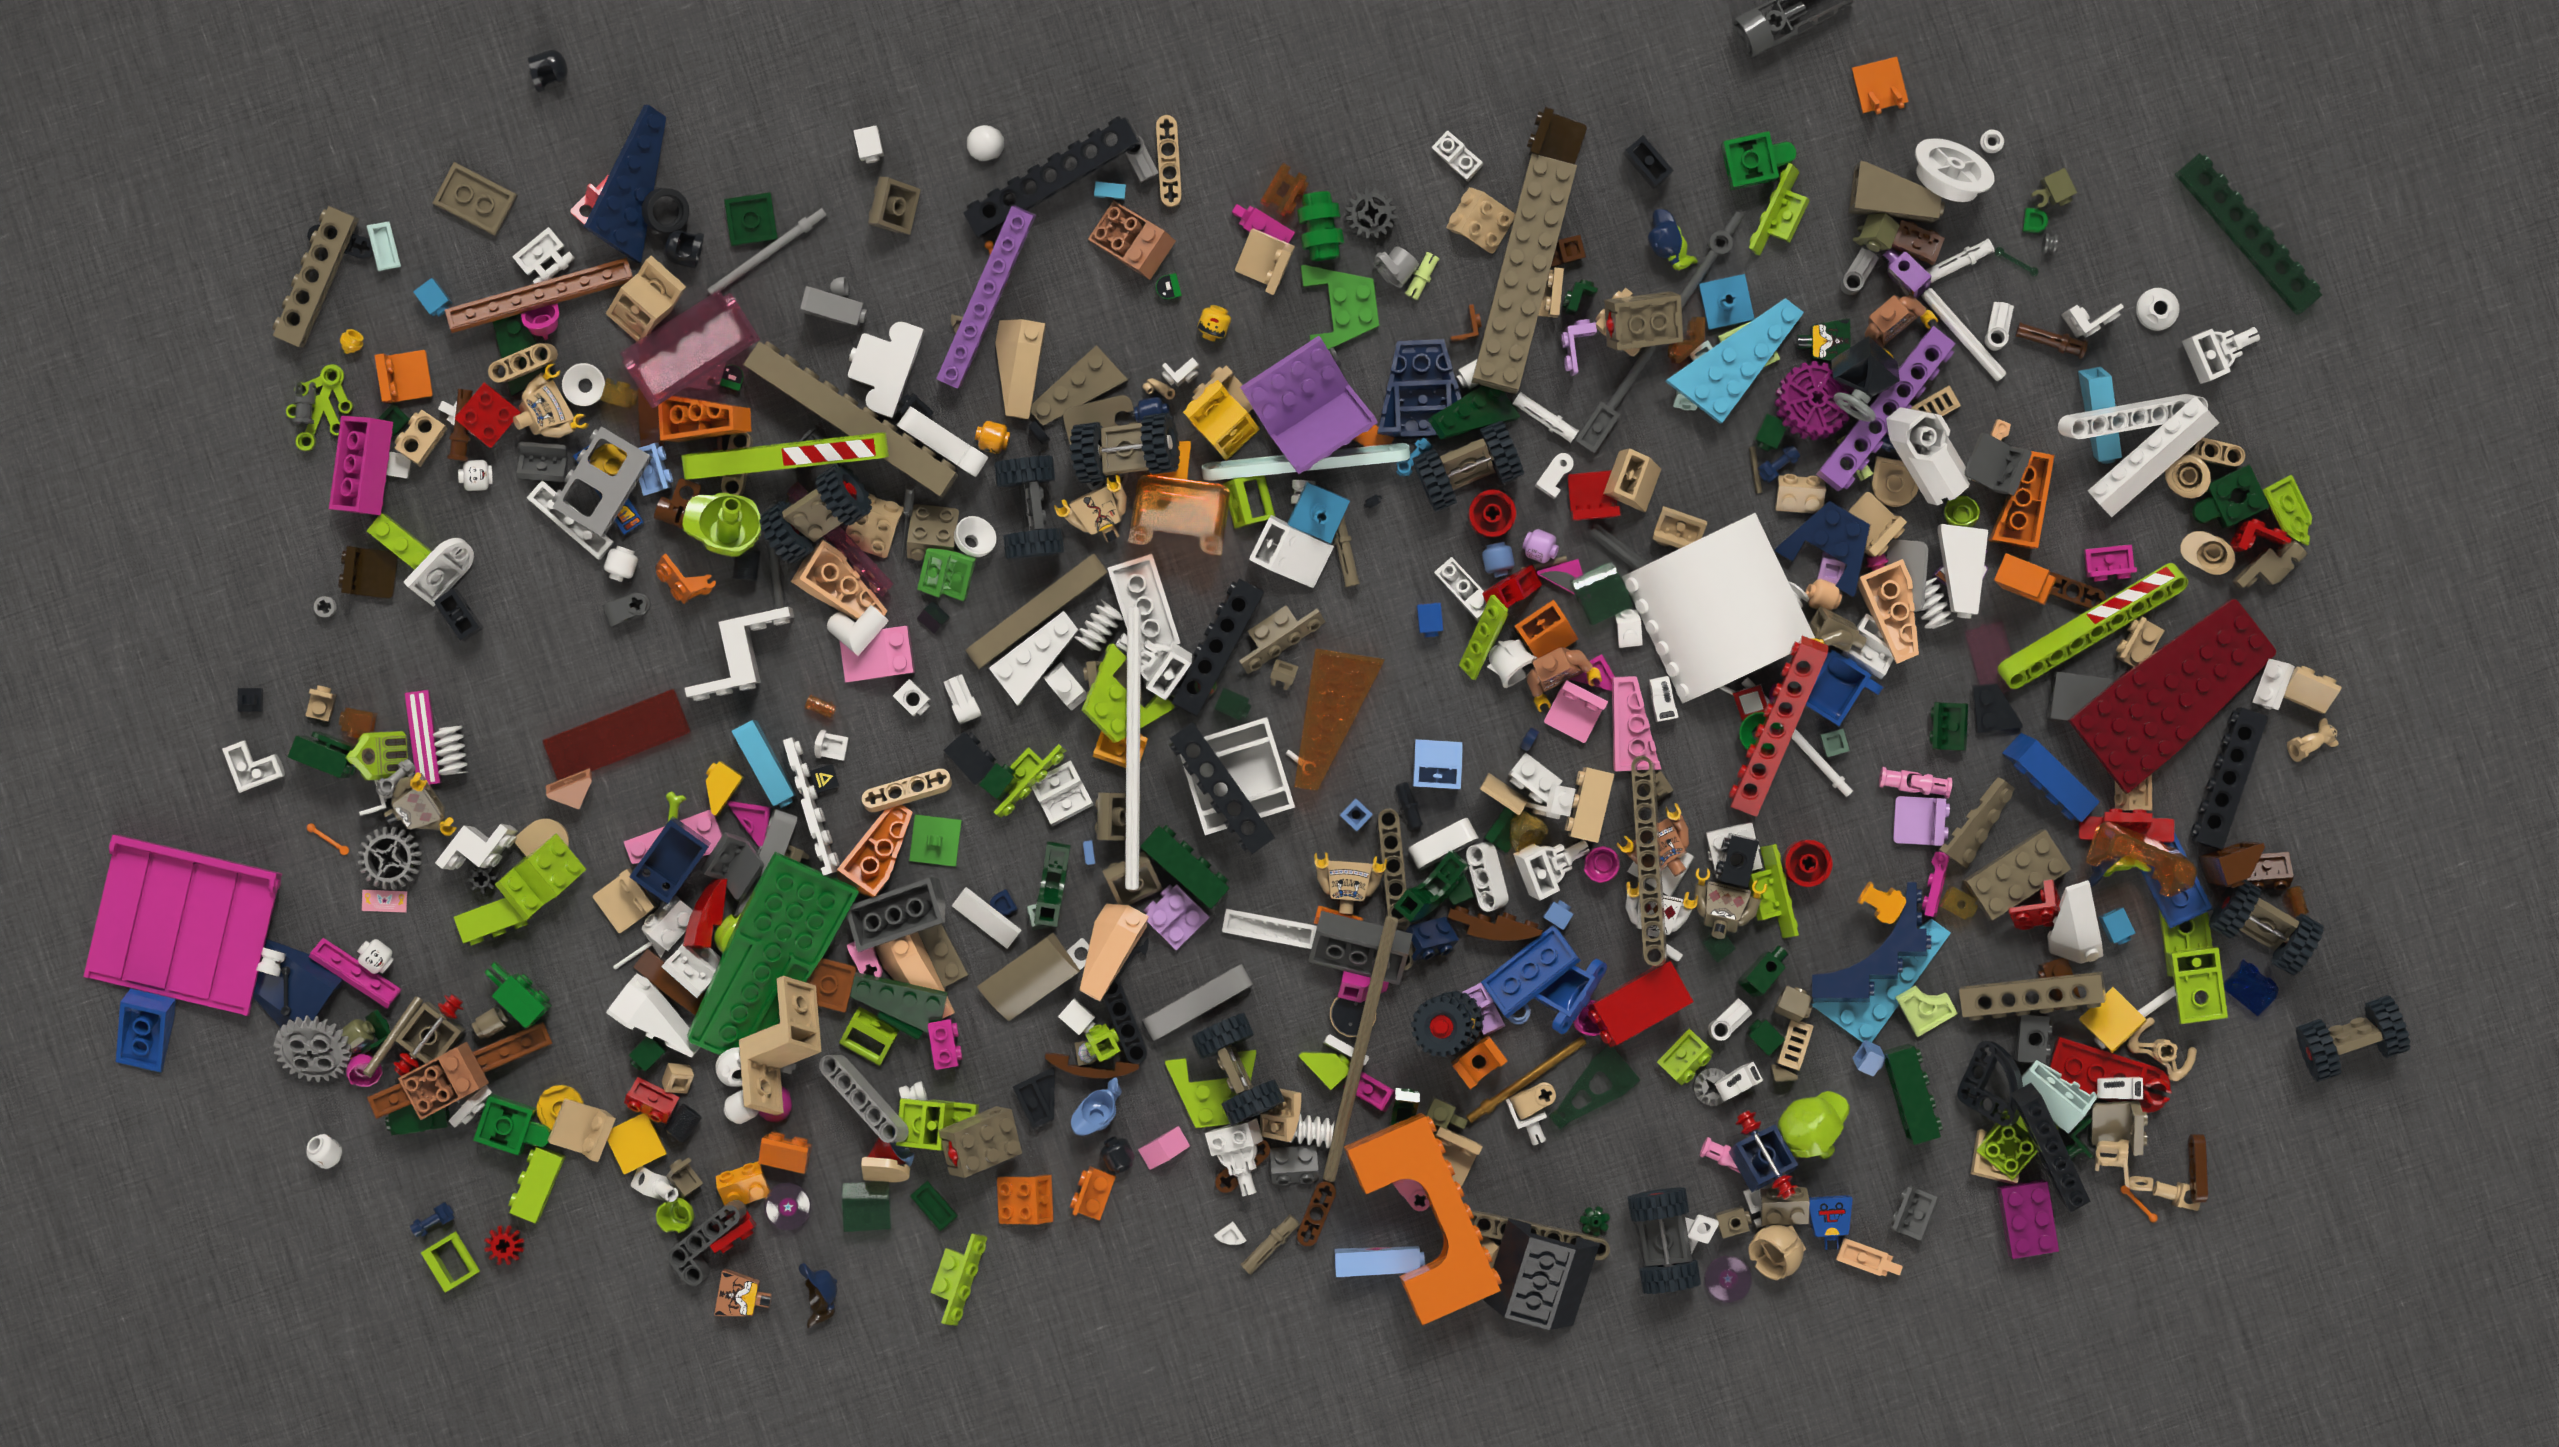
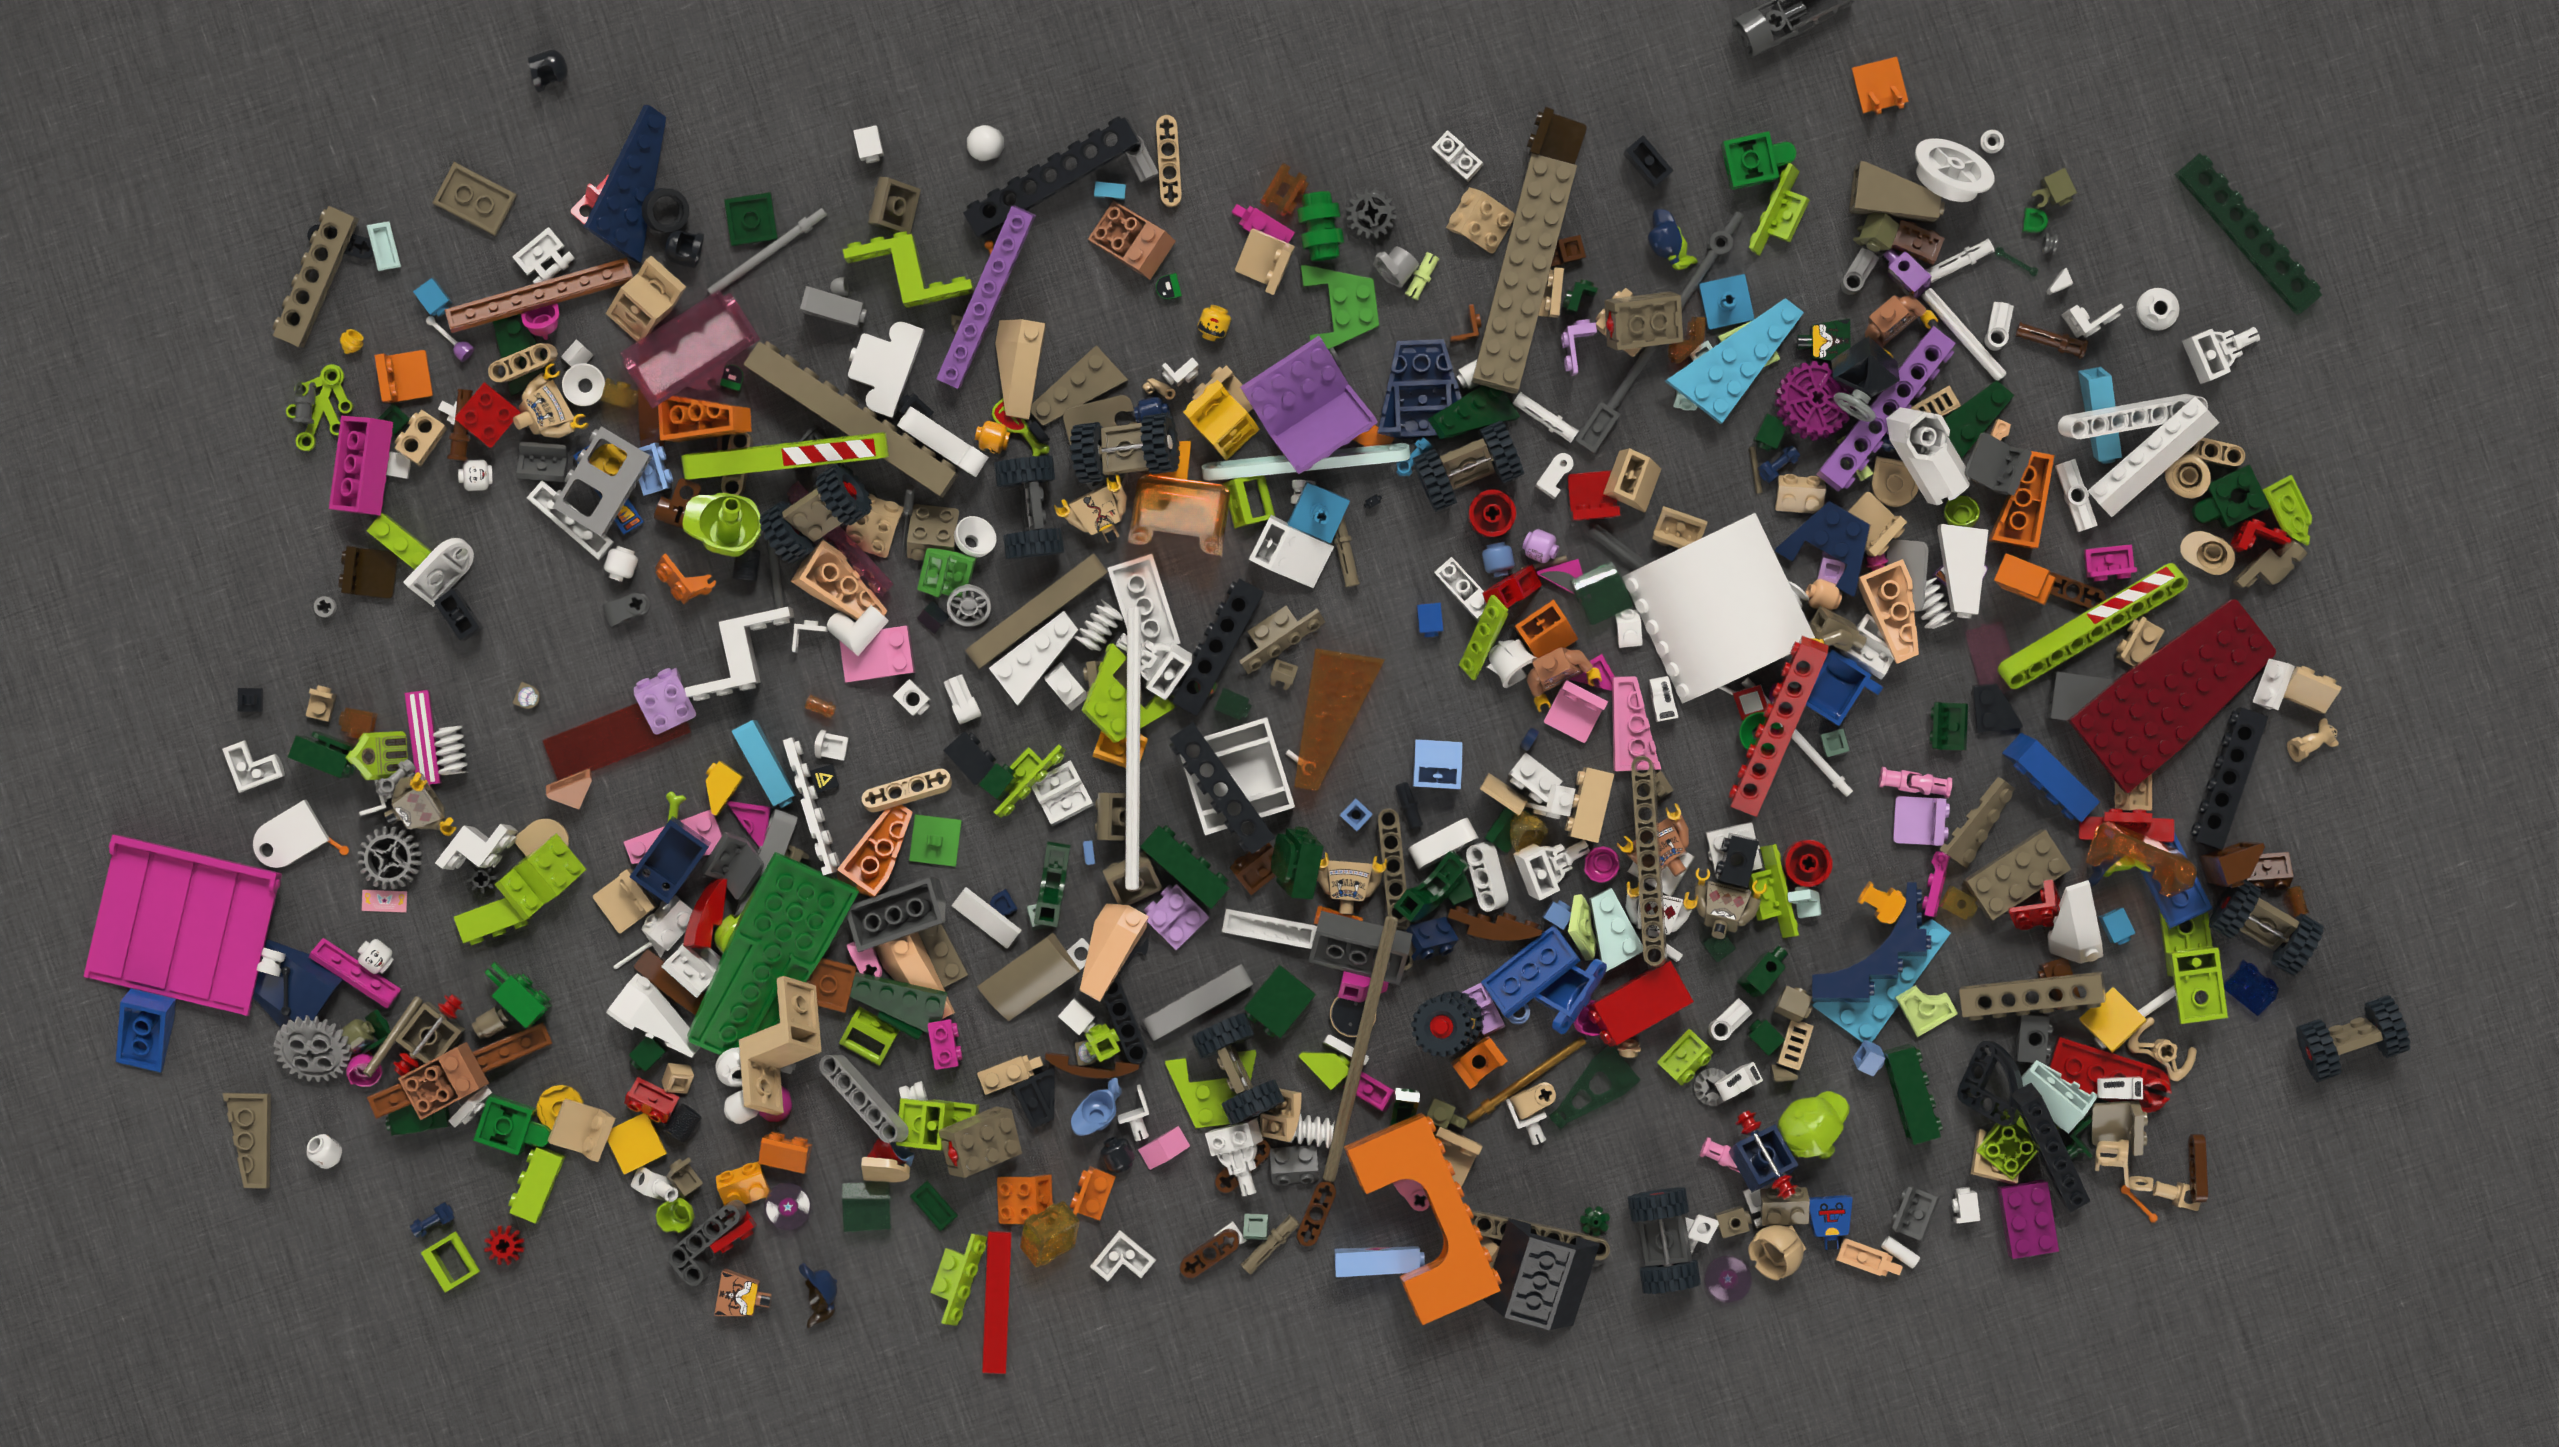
(251, 1129): none -> dark tan wing
(290, 835): none -> white tile
(462, 349): none -> hinge
(527, 696): none -> tile
(577, 354): none -> white slope
(664, 701): none -> lavender bracket
(808, 625): none -> white bracket
(908, 269): none -> lime bracket
(968, 605): none -> light grey wheel
(997, 1302): none -> red tile
(1008, 1073): none -> tan hinge
(1018, 426): none -> lime piece
(1049, 1234): none -> clear yellow brick
(1122, 1251): none -> white brick
(1135, 1118): none -> white bracket
(1199, 1268): none -> reddish brown beam
(1254, 869): none -> reddish brown bracket
(1256, 1226): none -> sand green plate
(1278, 1002): none -> dark green brick
(1297, 862): none -> dark green brick
(1581, 927): none -> yellowish green tile
(1613, 930): none -> light aqua wedge
(1629, 1048): none -> tan plate
(1806, 901): none -> light aqua bracket
(1900, 1252): none -> white axle
(1965, 1206): none -> white brick
(1976, 415): none -> dark green wing
(2061, 282): none -> white slope
(2070, 480): none -> white piece

